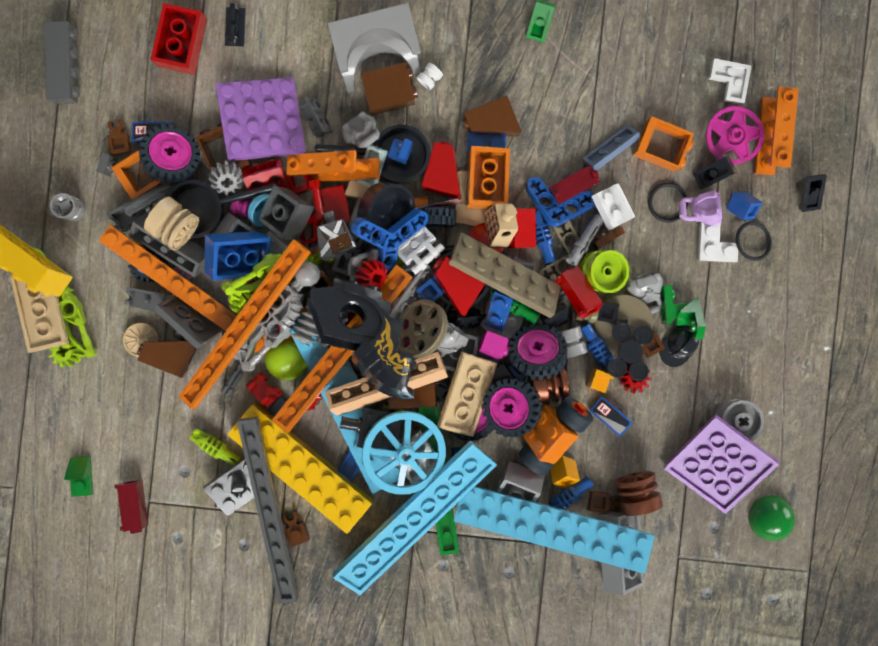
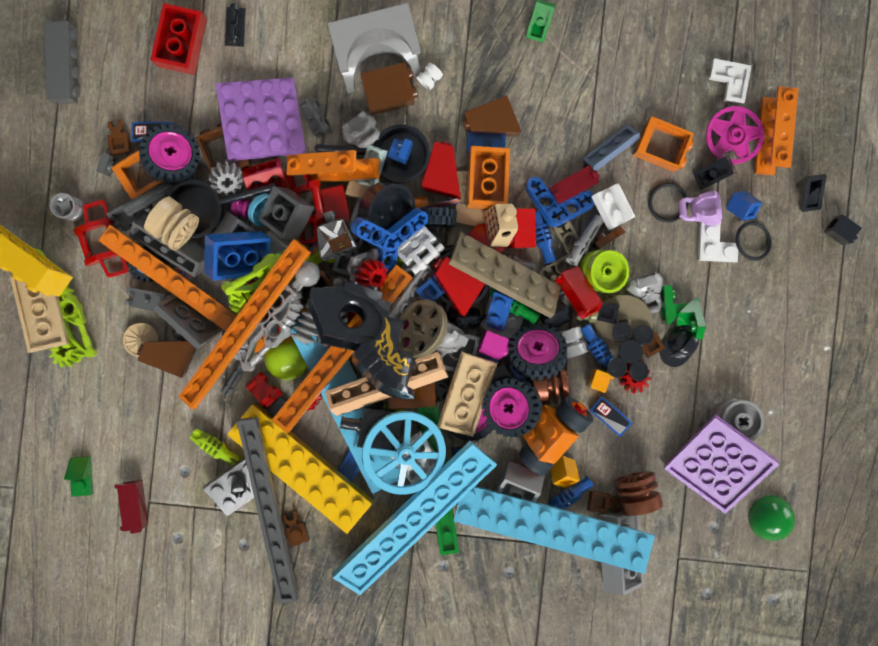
(88, 226): none -> red bar
(843, 230): none -> black brick

